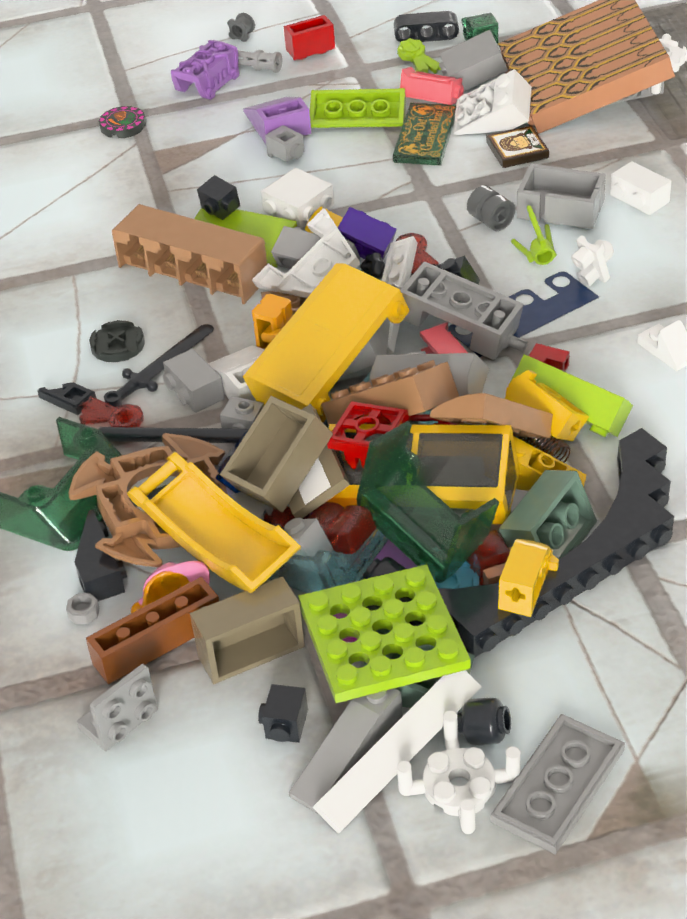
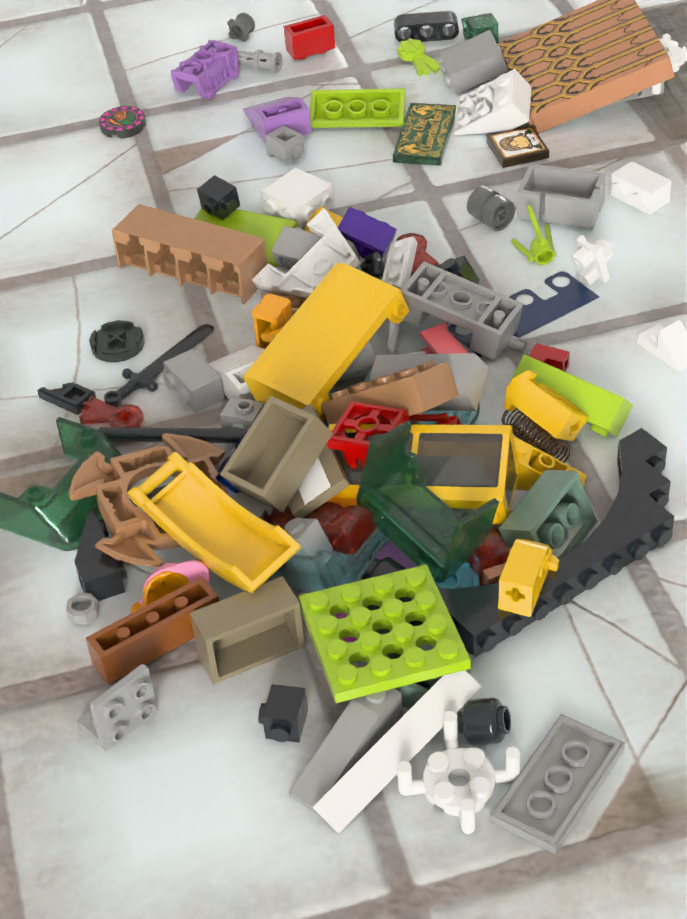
(431, 86): coral window -> none
(493, 410): medium nougat slope -> none

